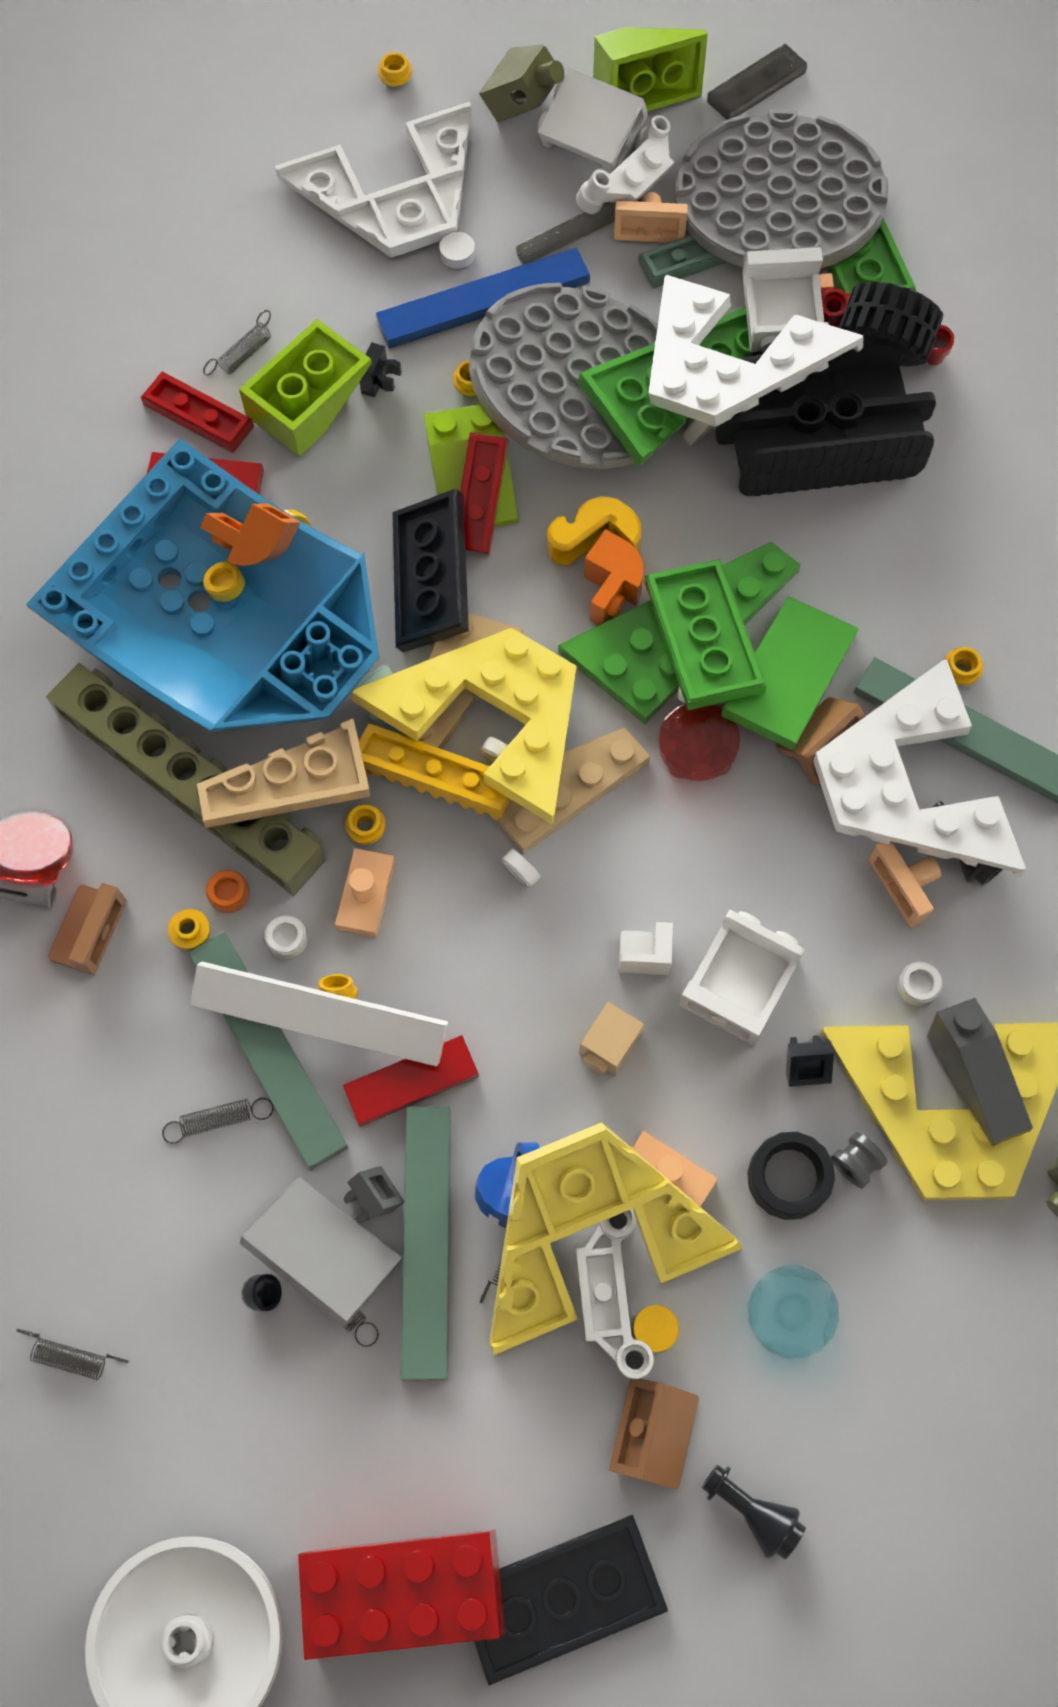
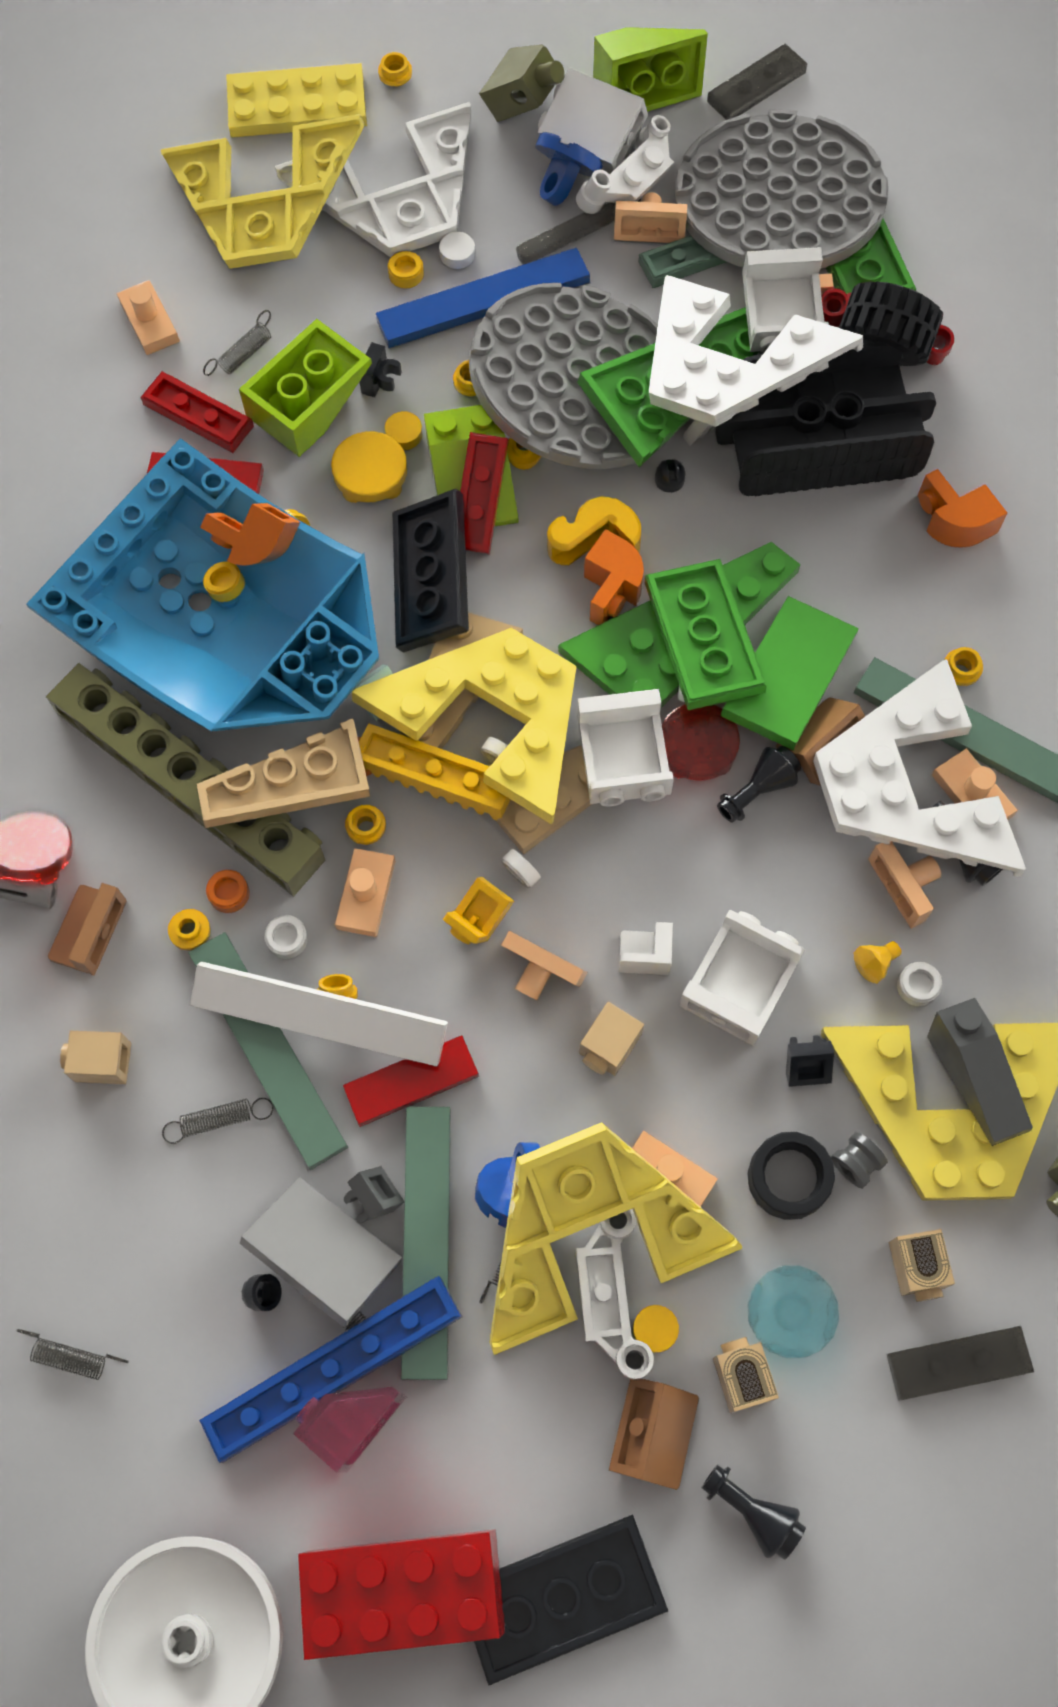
(96, 1057): none -> tan brick
(148, 317): none -> light nougat tile
(268, 223): none -> light yellow wing
(291, 97): none -> light yellow plate
(330, 1368): none -> blue tile
(346, 1423): none -> clear pink slope
(369, 467): none -> yellow tile
(405, 269): none -> yellow tile
(405, 429): none -> yellow tile
(478, 912): none -> yellow bracket
(520, 458): none -> yellow plate
(540, 966): none -> light nougat tile
(564, 166): none -> blue tile
(624, 747): none -> white panel
(662, 475): none -> black hinge
(744, 1375): none -> brick
(773, 772): none -> black piece
(875, 960): none -> yellow rock
(922, 1264): none -> brick
(958, 519): none -> orange brick
(959, 1363): none -> clear smoke tile
(967, 780): none -> light nougat tile

